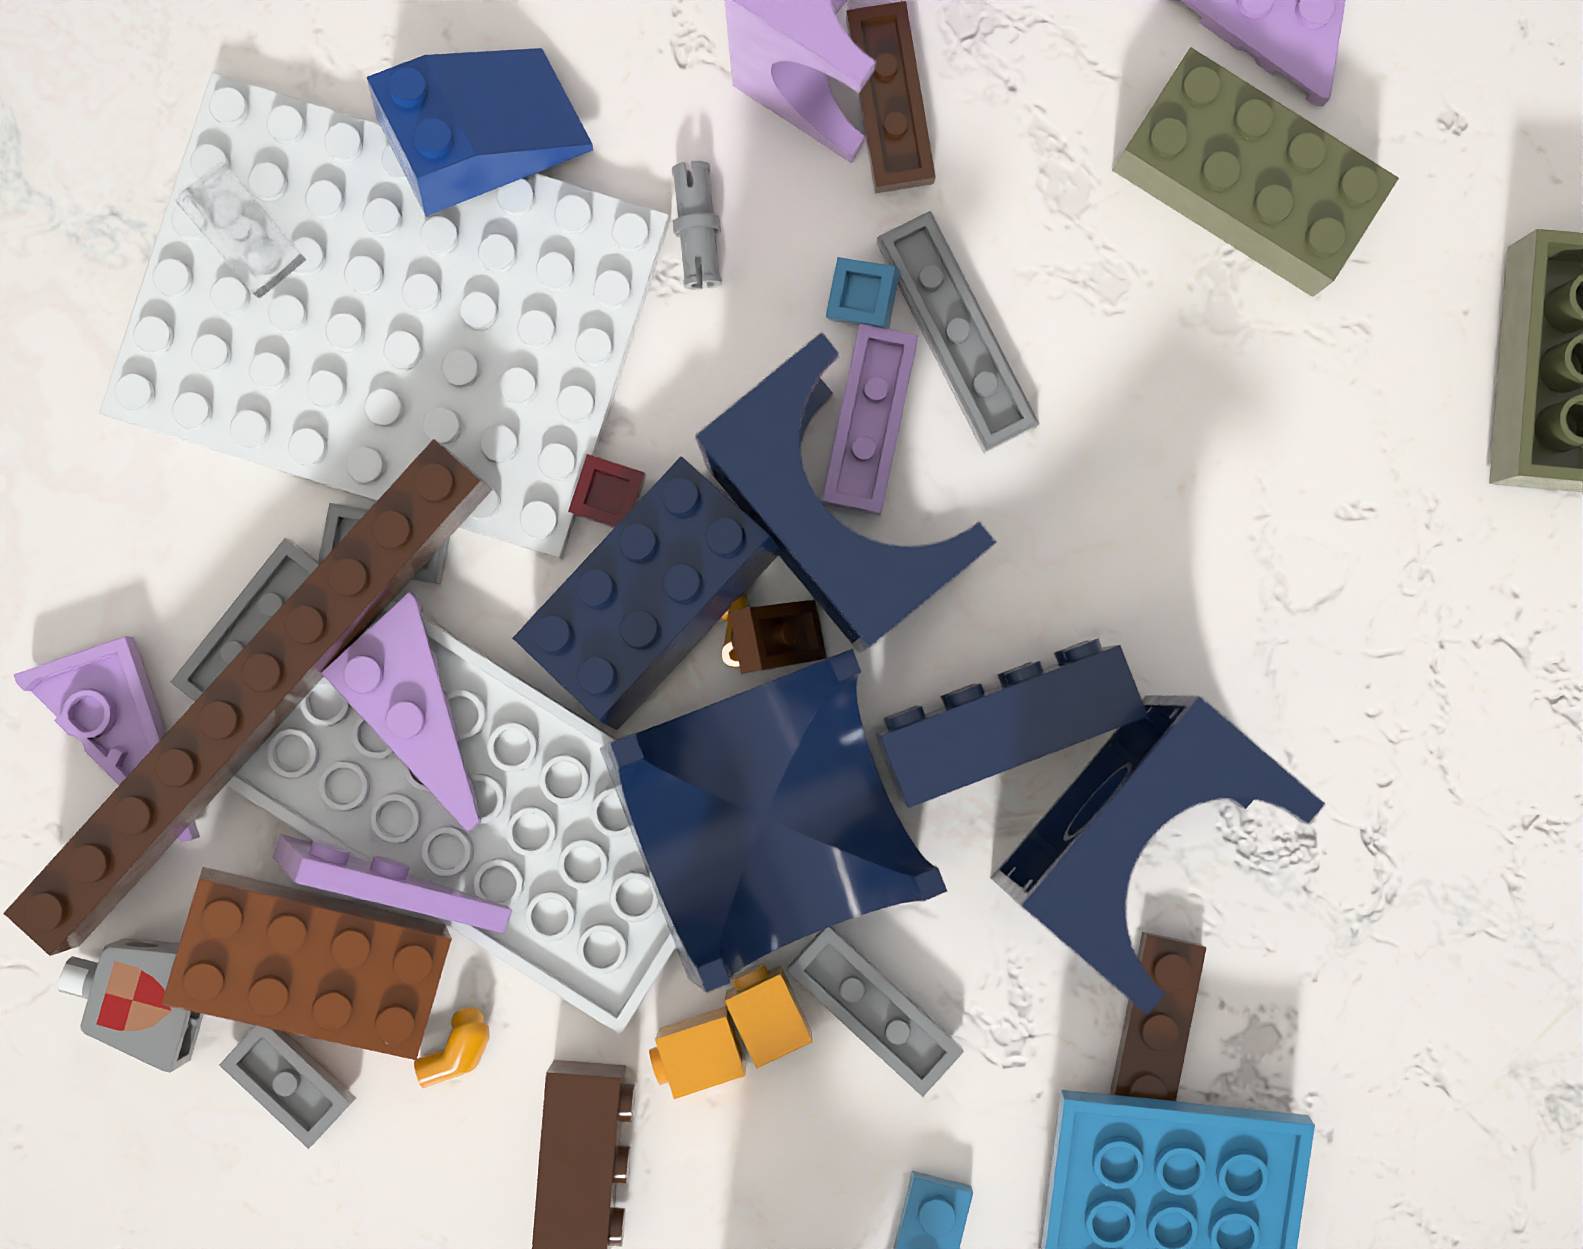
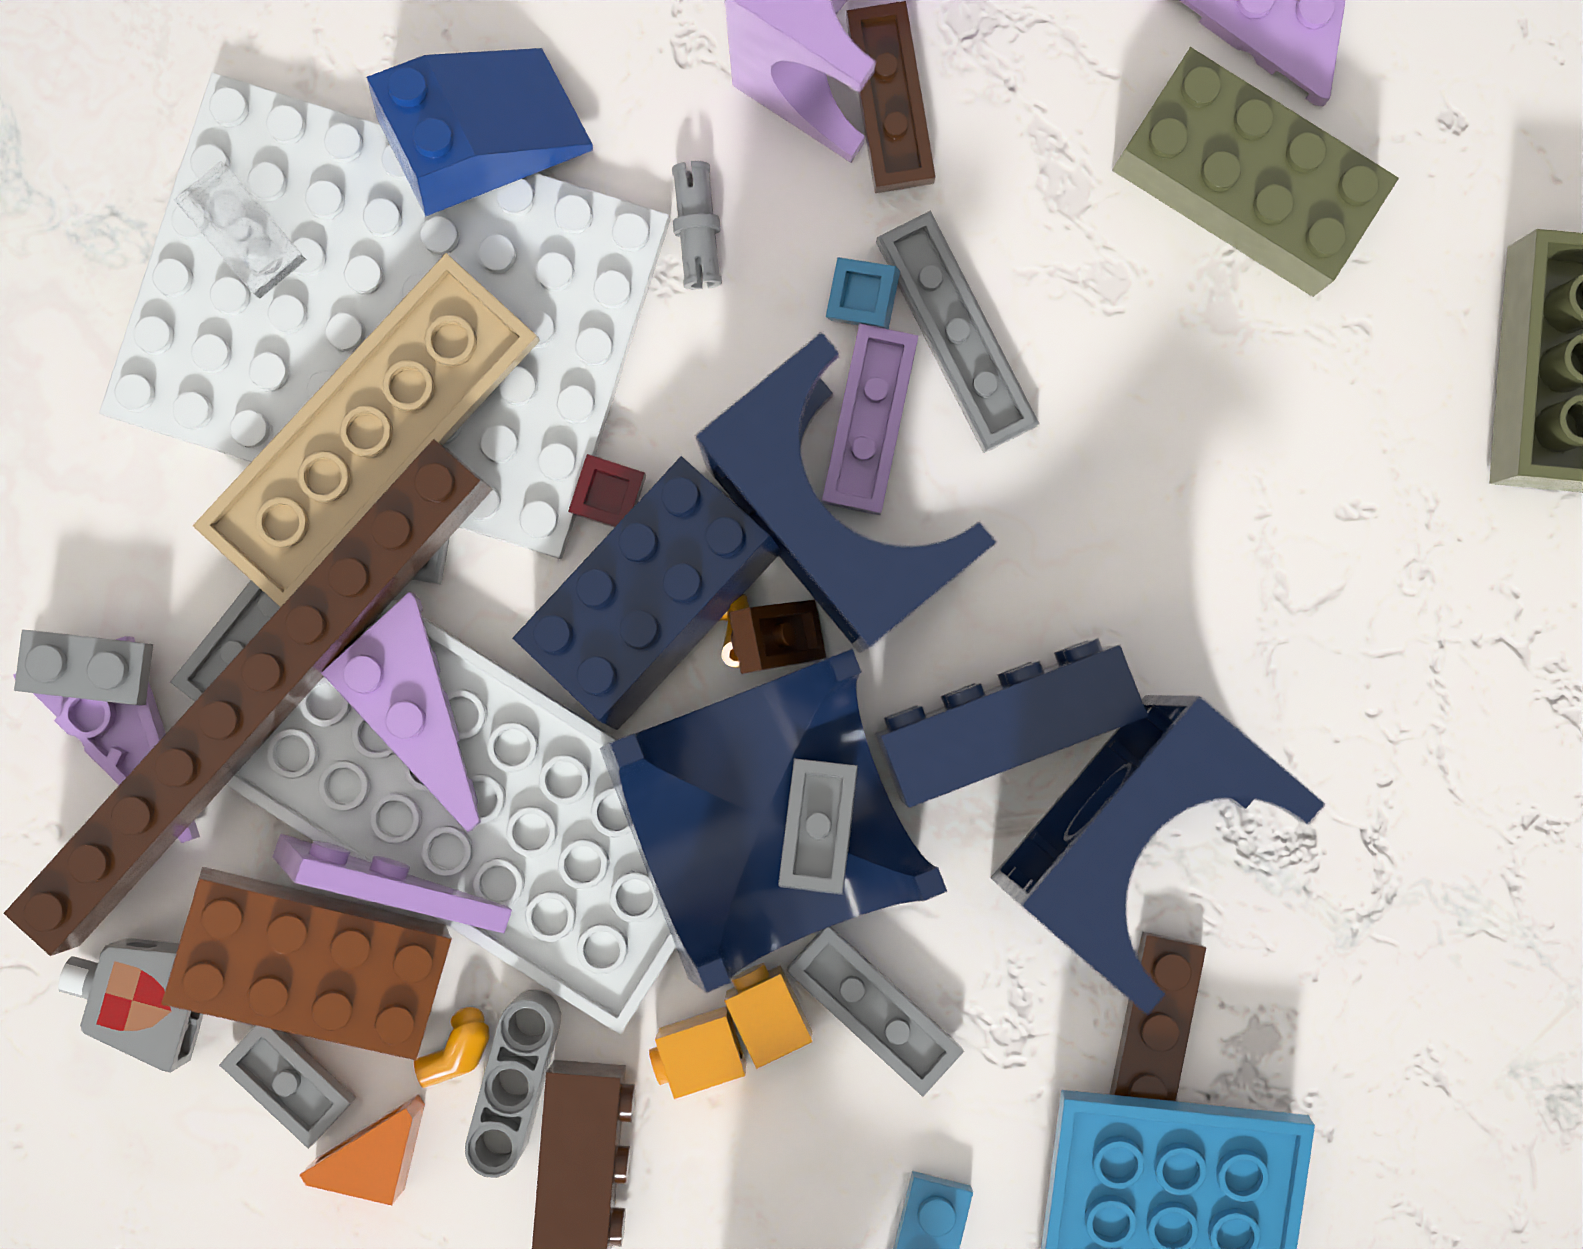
(83, 667): none -> light grey plate
(365, 426): none -> tan plate
(372, 1161): none -> orange slope
(500, 1109): none -> light grey beam
(818, 826): none -> light grey plate

